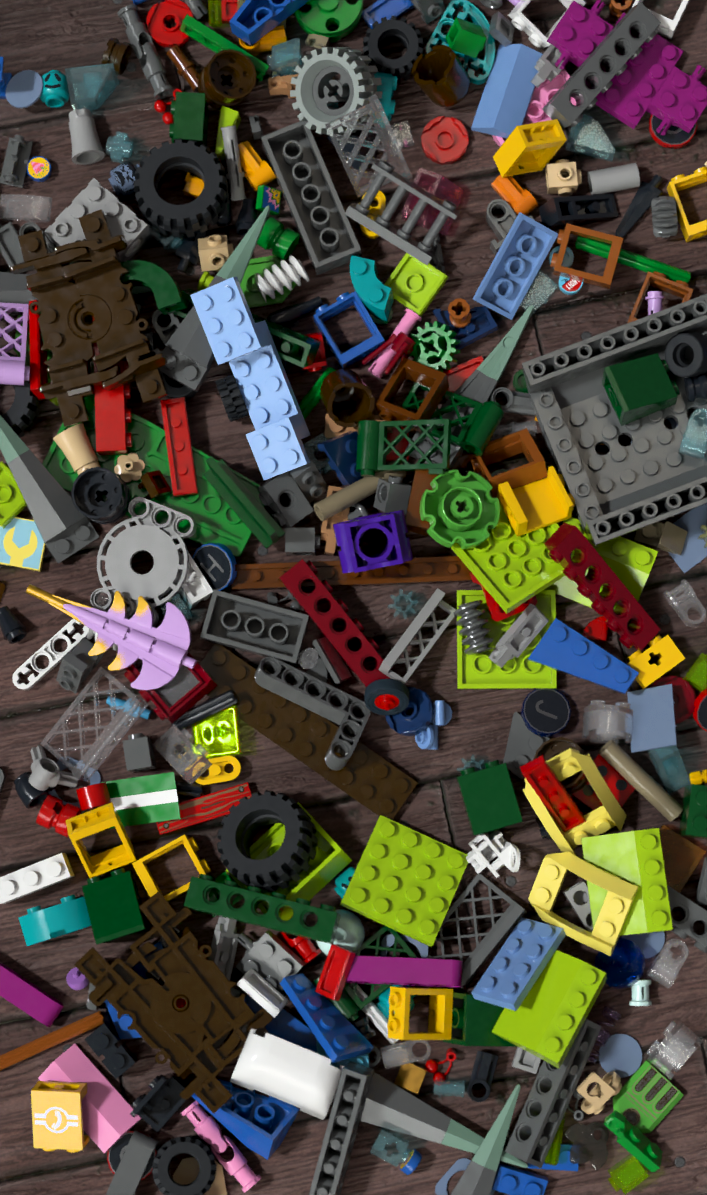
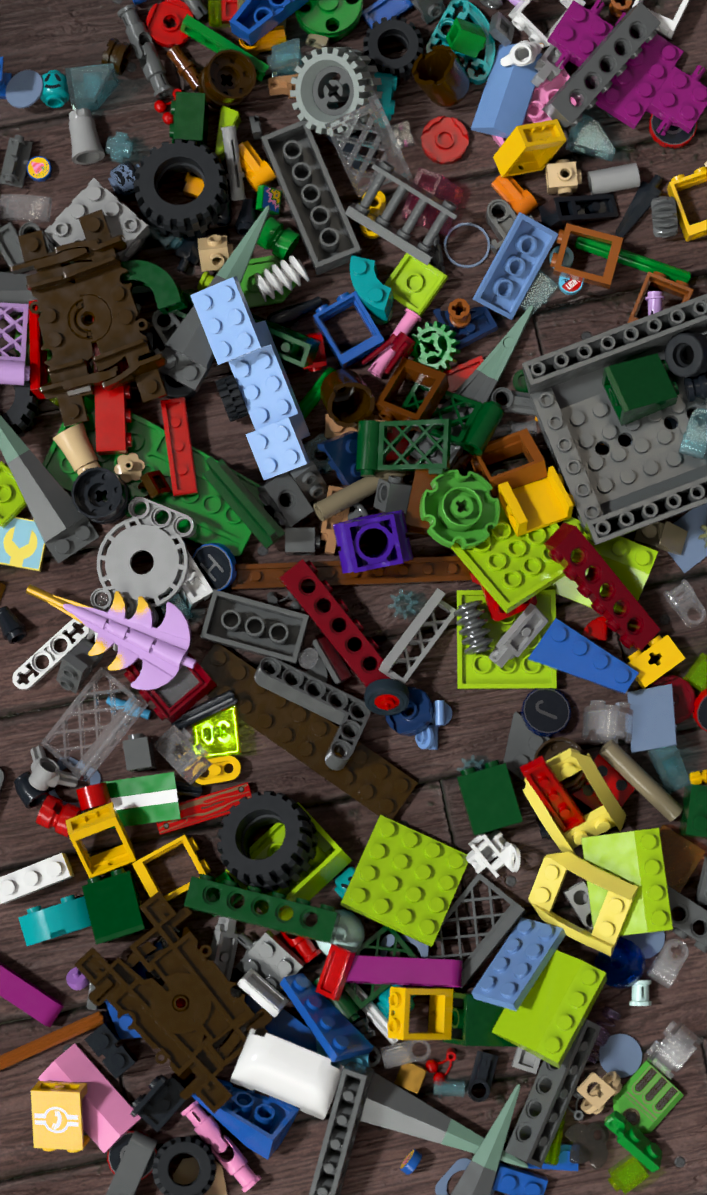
(380, 1150): clear light blue brick -> none
(467, 266): none -> sand blue piece
(522, 53): none -> white animal

